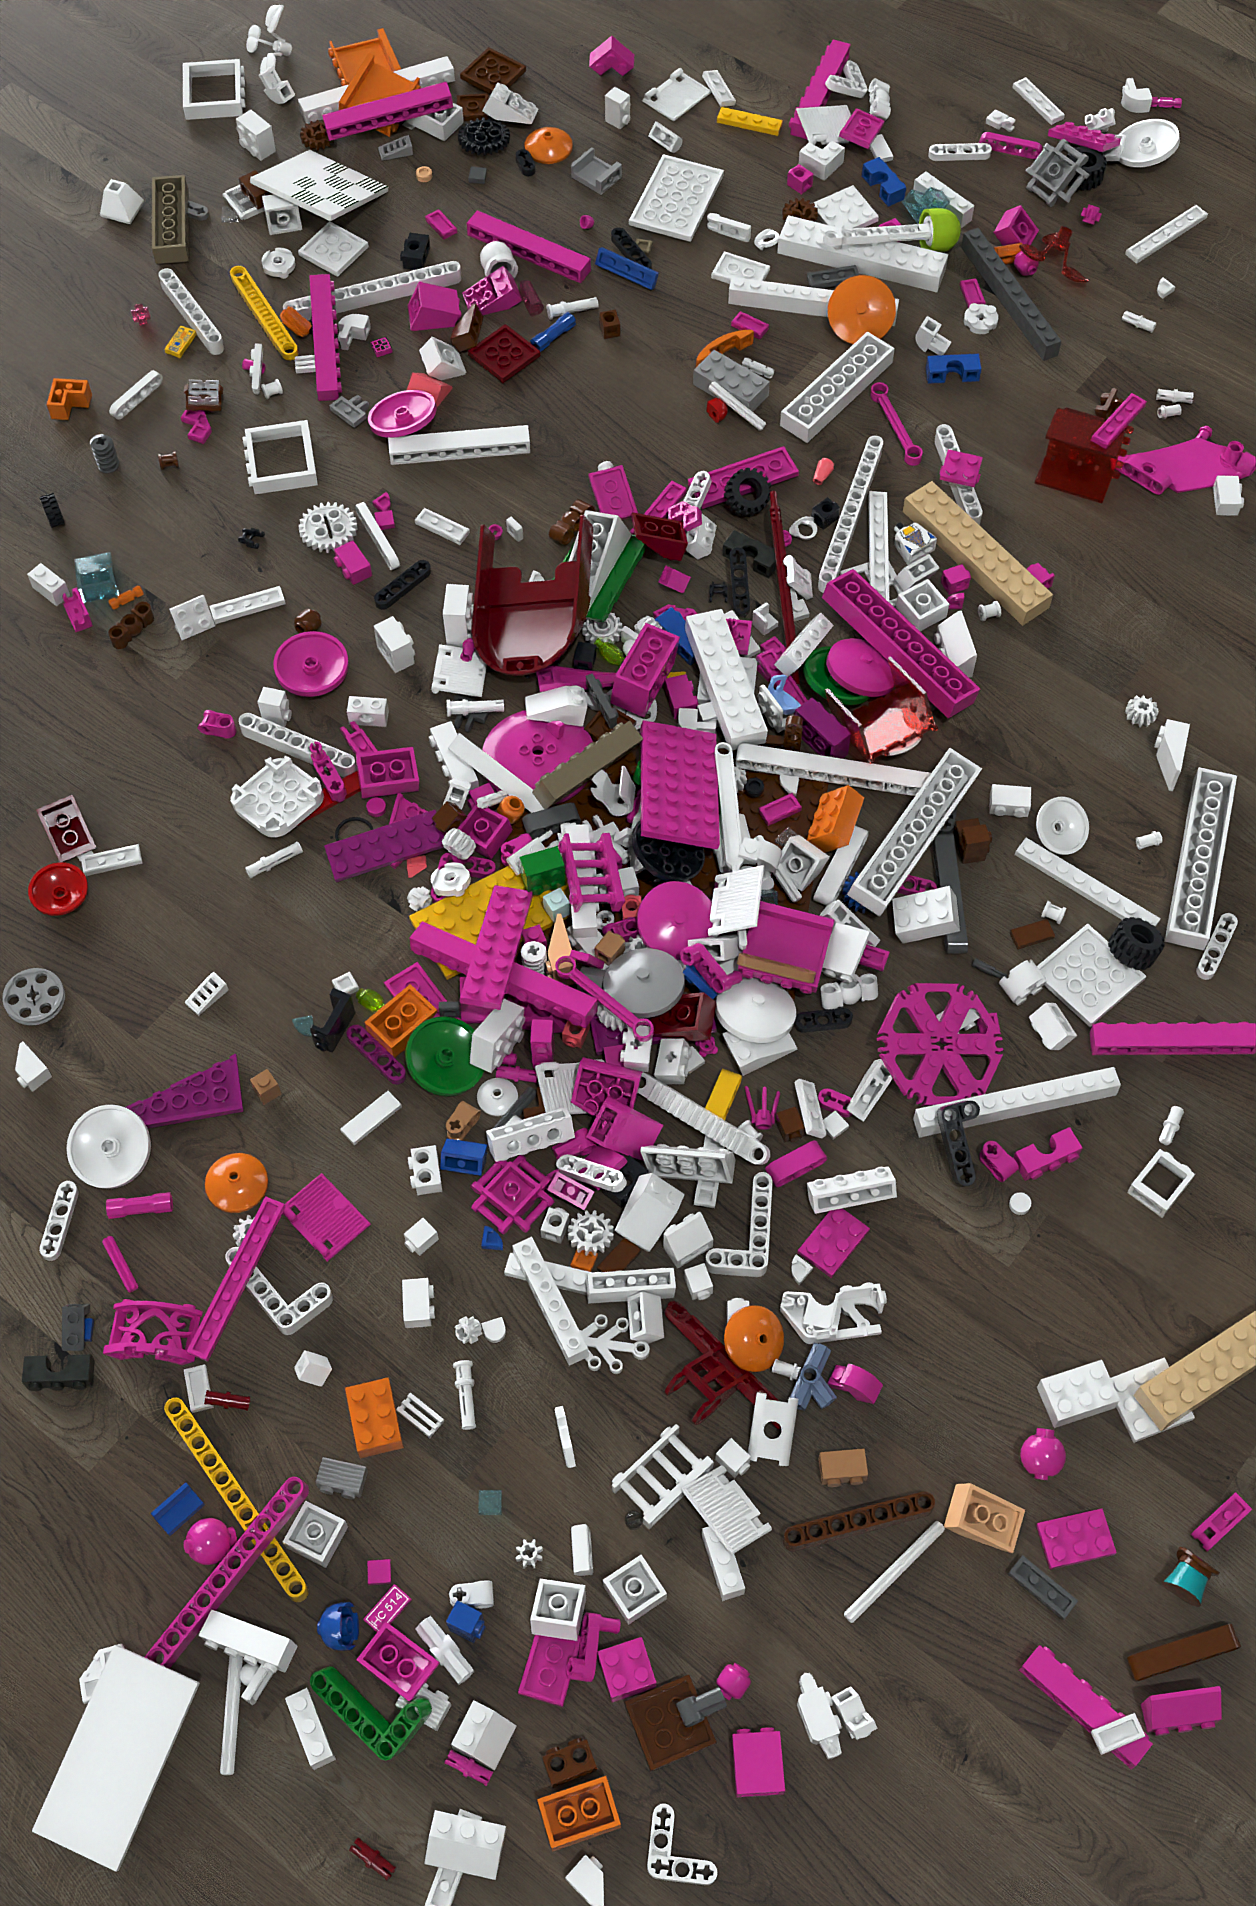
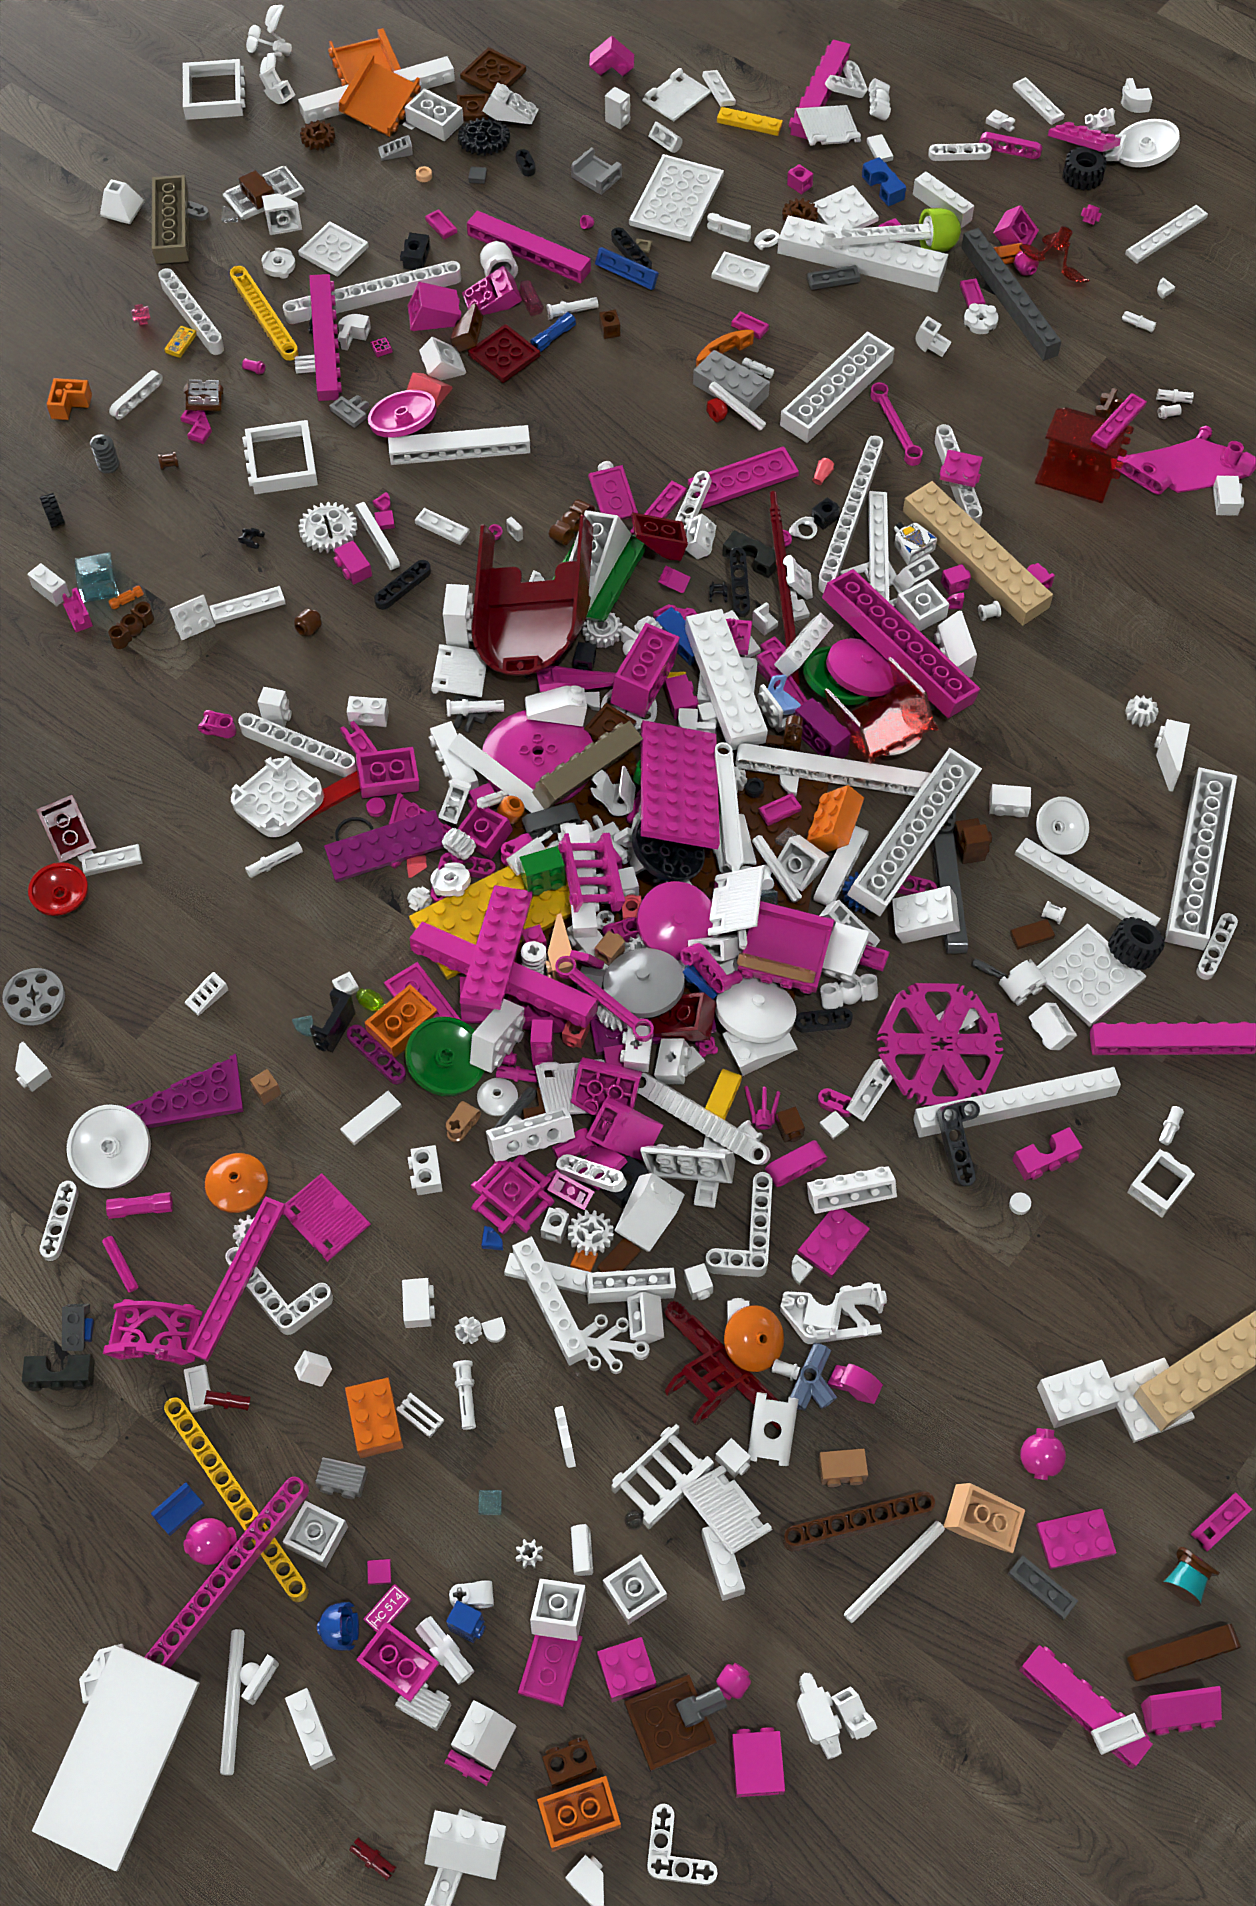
(247, 1641): white brick -> none
(255, 135): white brick -> none
(256, 369): white hinge -> none
(271, 389): white bush -> none
(295, 322): orange piece -> none
(311, 664): dark pink dish -> none
(319, 185): white tile -> none
(332, 782): dark pink beam -> none
(368, 1715): green beam -> none
(387, 111): dark pink brick -> none
(394, 644): white brick -> none
(420, 1237): white brick -> none
(449, 817): reddish brown brick -> none
(449, 1009): dark grey tile -> none
(463, 1157): blue brick -> none
(468, 649): dark pink pin -> none
(548, 145): orange dish -> none
(556, 728): dark pink tile -> none
(556, 903): light aqua brick -> none
(584, 1666): dark pink beam -> none
(602, 700): dark grey plate -> none
(610, 652): clear neon green plant -> none
(687, 1239): white slope -> none
(689, 514): dark pink tile -> none
(757, 482): black tyre -> none
(762, 853): white brick -> none
(781, 297): white brick -> none
(810, 1108): white tile -> none
(822, 161): white brick -> none
(860, 307): orange dish -> none
(861, 128): dark pink tile -> none
(917, 201): clear light blue brick -> none
(966, 365): blue arch -> none
(998, 1162): dark pink piece -> none
(1056, 172): light grey brick -> none
(1149, 840): white pin -> none
(1166, 102): dark pink axle -> none

